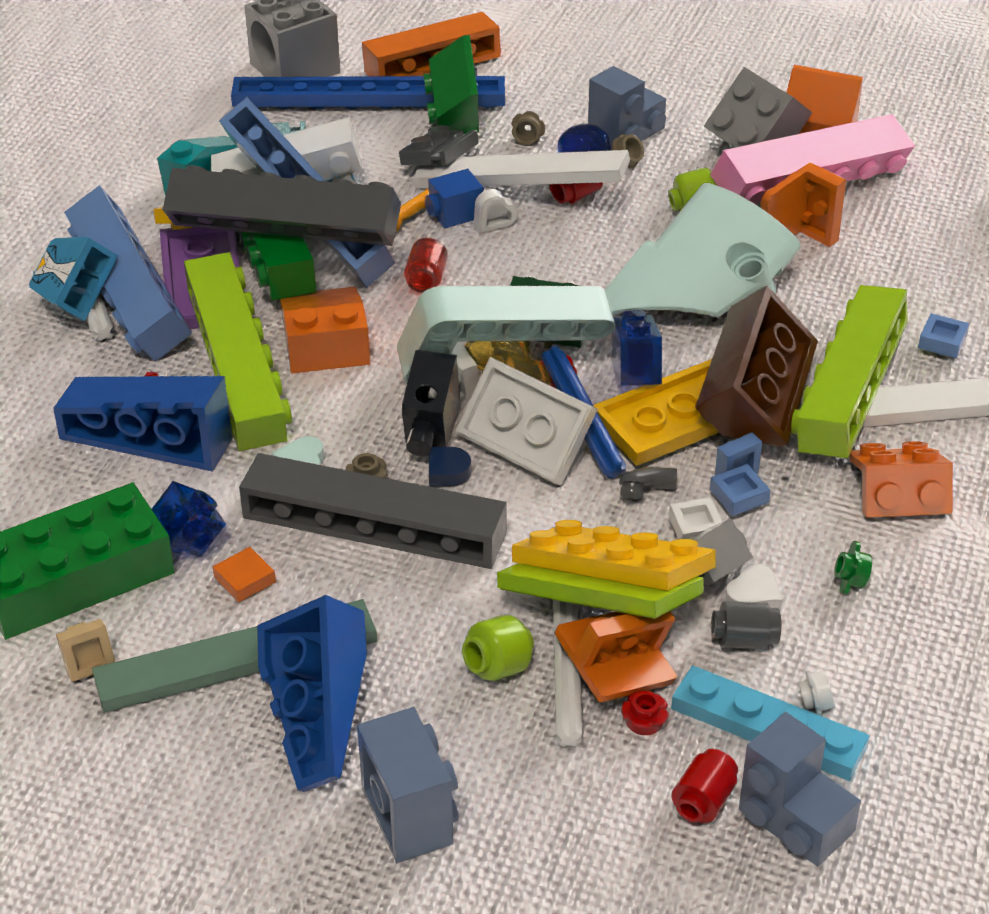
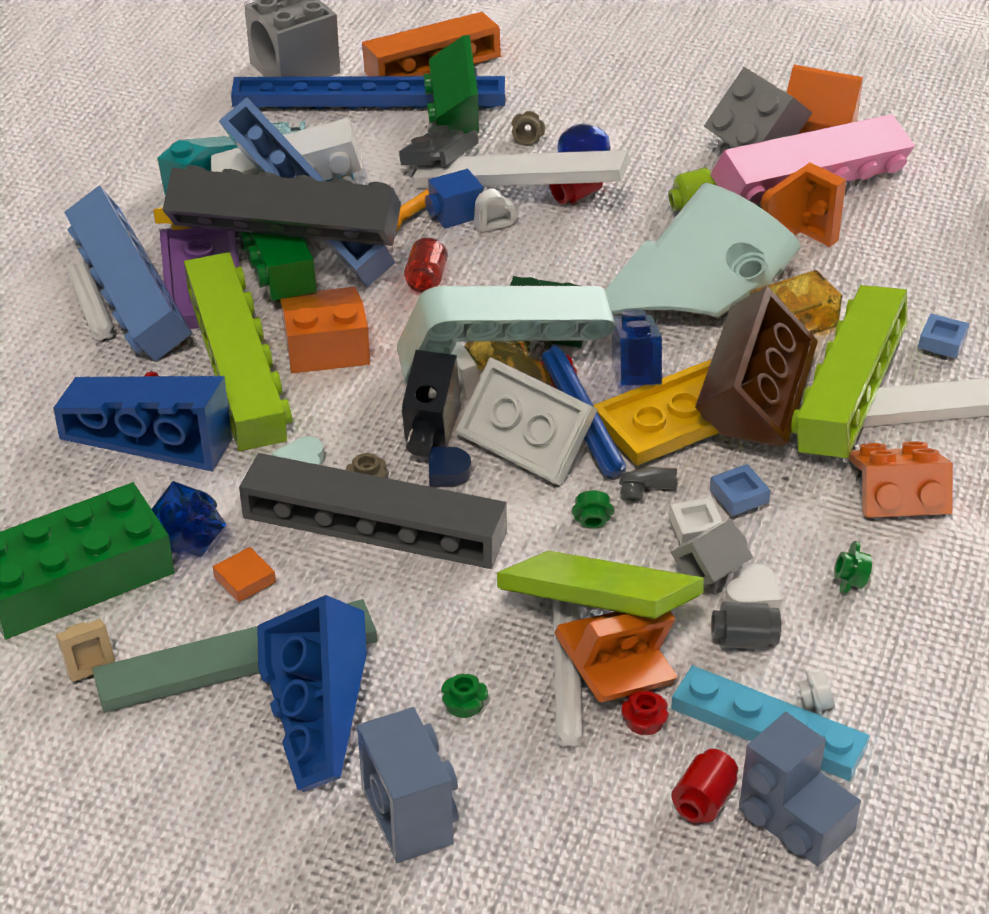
(72, 273): dark azure torso -> none
(464, 695): none -> green plate
(498, 647): lime head -> none
(592, 509): none -> green plate
(615, 556): yellow plate -> none
(624, 105): sand blue brick -> none
(632, 144): dark tan plate -> none
(738, 453): medium blue plate -> none
(810, 300): none -> clear yellow brick

